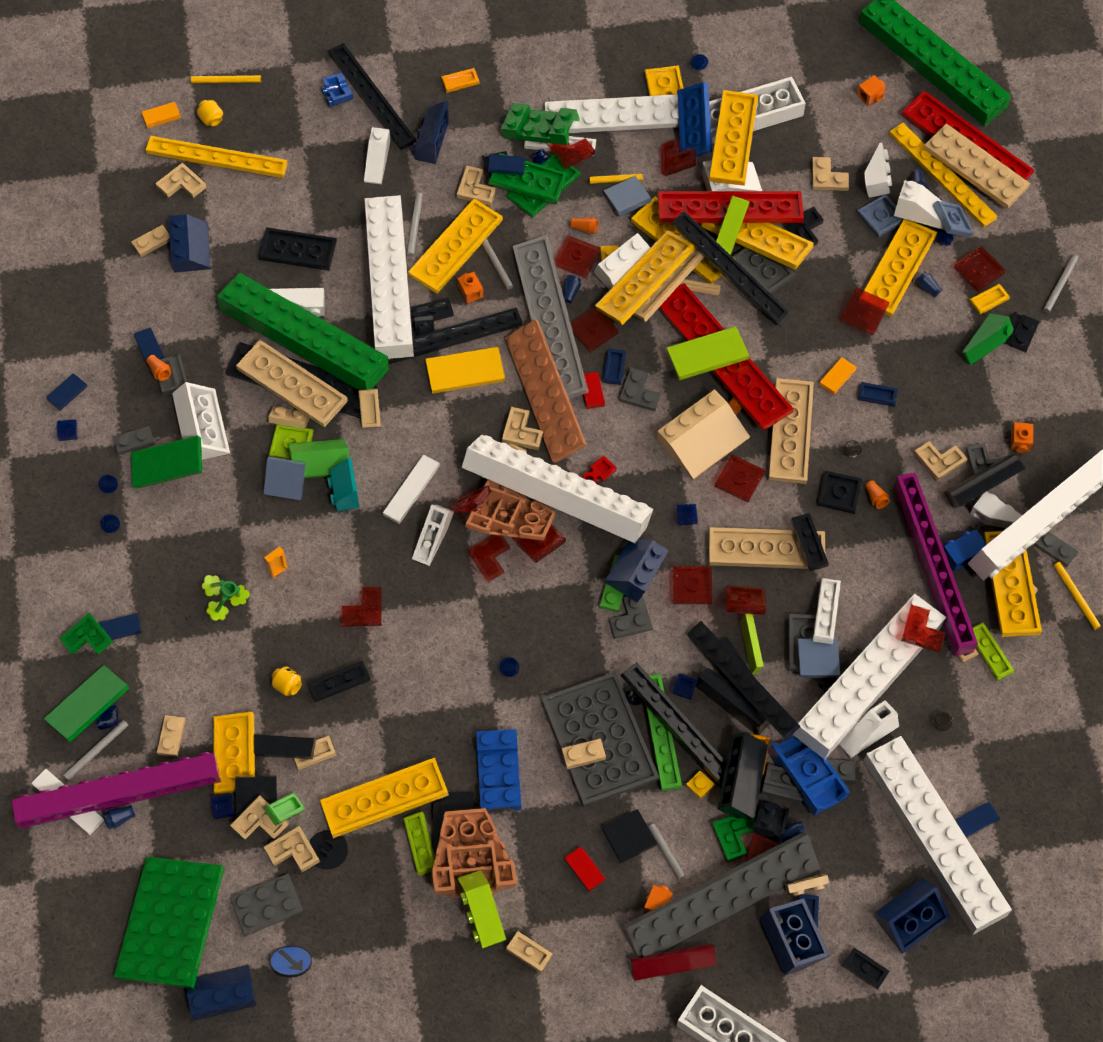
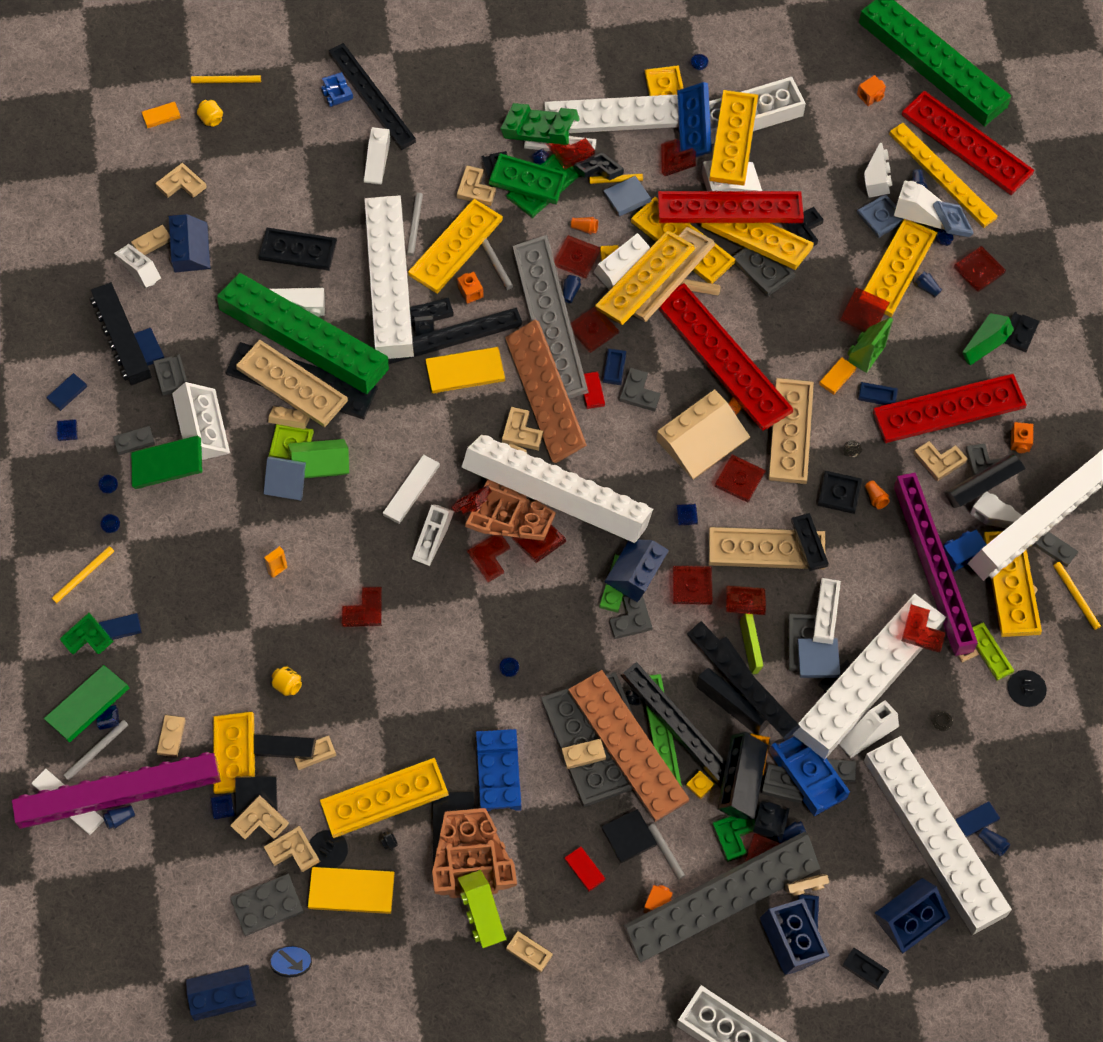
(82, 575): none -> yellow bar
(121, 334): none -> black brick
(138, 265): none -> white slope
(159, 369): orange cone -> none
(169, 922): green plate -> none
(216, 157): yellow plate -> none
(227, 590): lime plant -> none
(284, 809): bright green tile -> none
(338, 681): black plate -> none
(344, 486): teal slope -> none
(351, 890): none -> yellow tile
(369, 408): tan tile -> none
(389, 840): none -> black plate
(420, 842): lime tile -> none
(432, 133): dark blue slope -> none
(460, 80): light orange tile -> none
(506, 164): dark blue tile -> none
(599, 163): none -> black plate
(600, 470): red plate -> none
(628, 746): none -> nougat plate
(673, 962): dark red tile -> none
(685, 686): clear blue plate -> none
(707, 353): lime tile -> none
(730, 268): black tile -> none
(732, 223): lime tile -> none
(825, 179): tan plate -> none
(870, 345): none -> bright green slope
(949, 408): none -> red plate
(976, 166): tan plate -> none
(989, 299): yellow tile -> none
(995, 842): none -> dark blue cone
(1027, 688): none -> black piece
(1060, 284): light grey bar -> none

